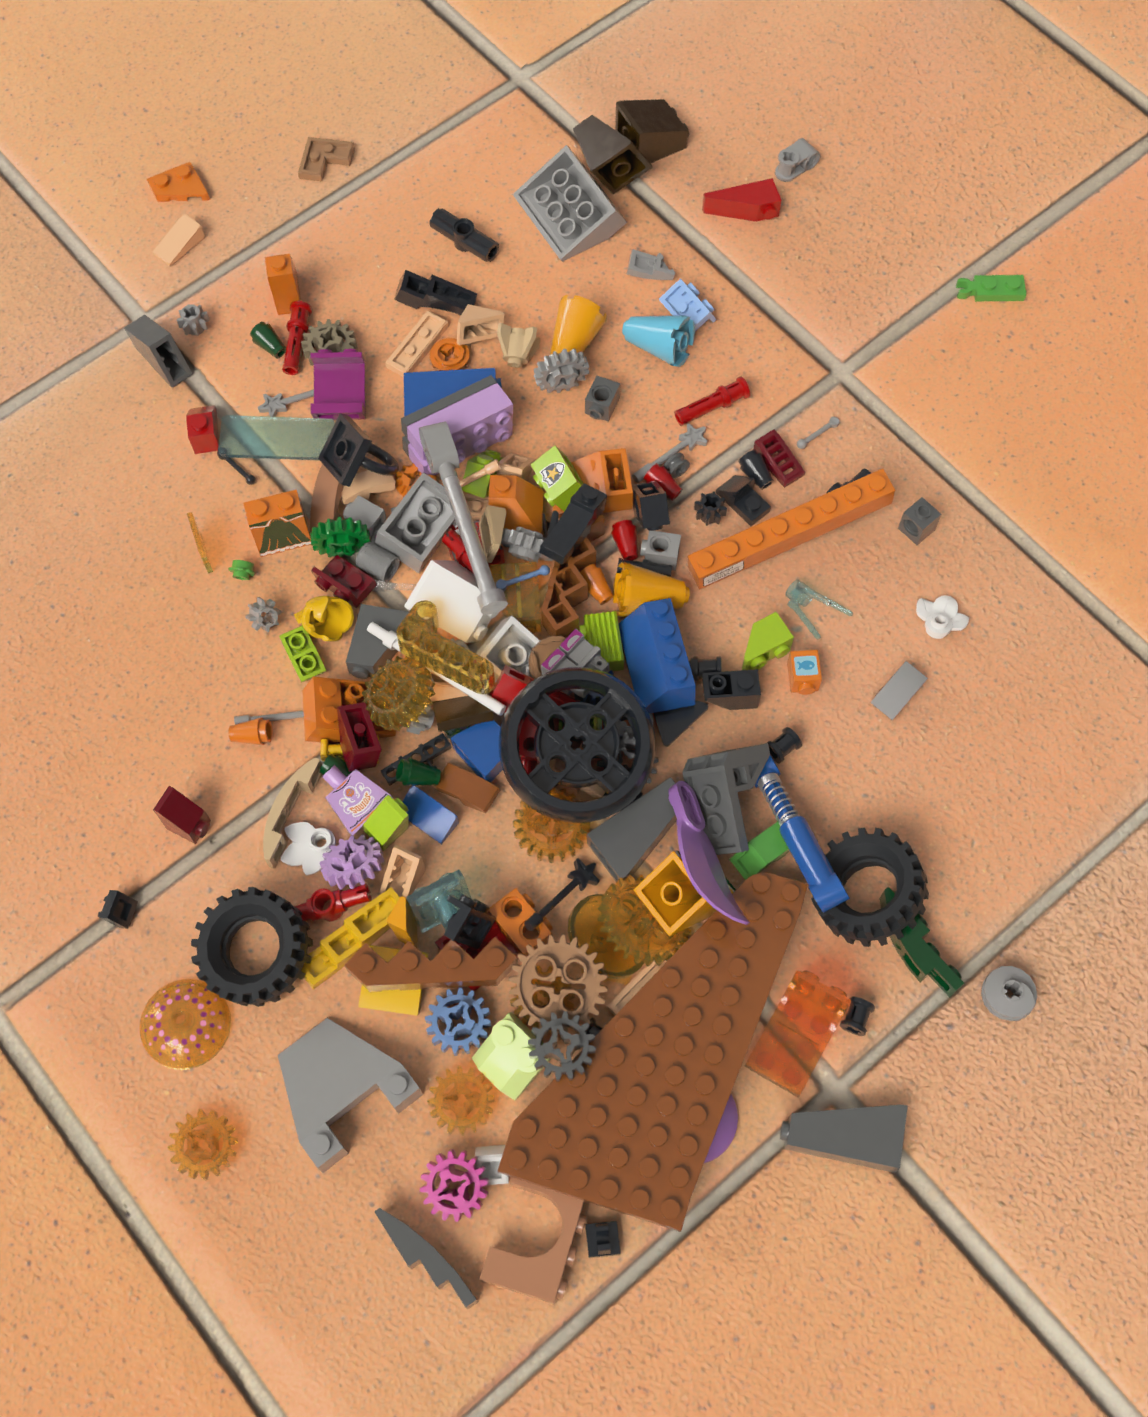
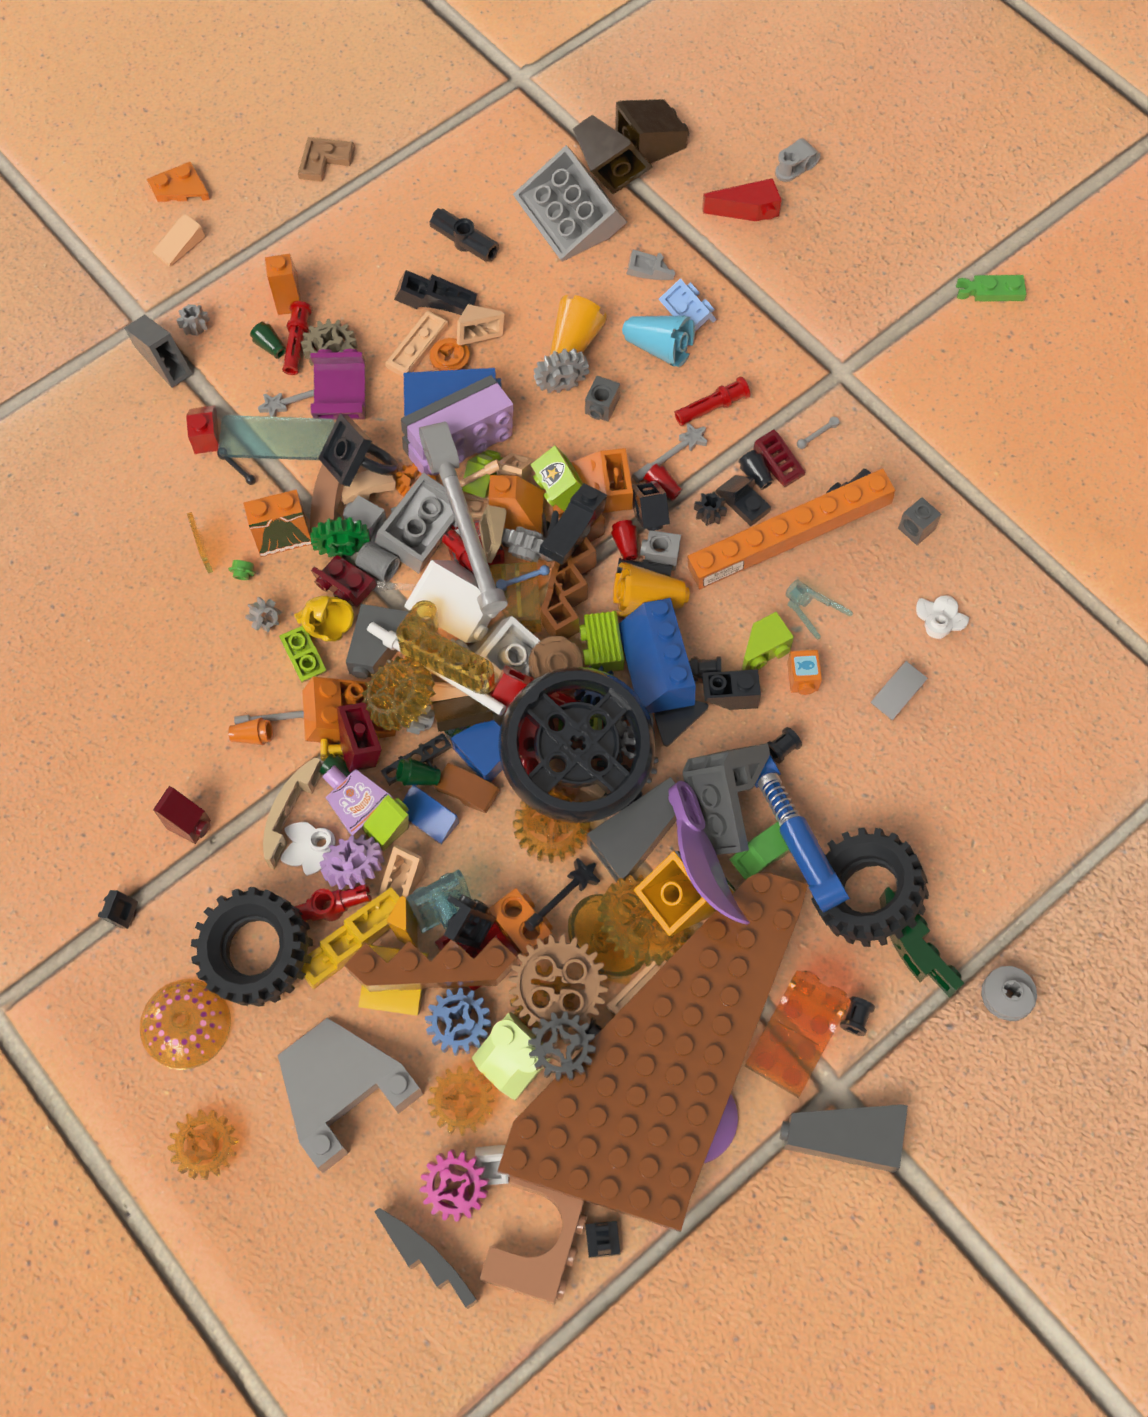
(517, 344): tan brick -> none
(575, 653): light grey hips -> none
(597, 583): orange cone -> none
(677, 465): dark grey bush -> none

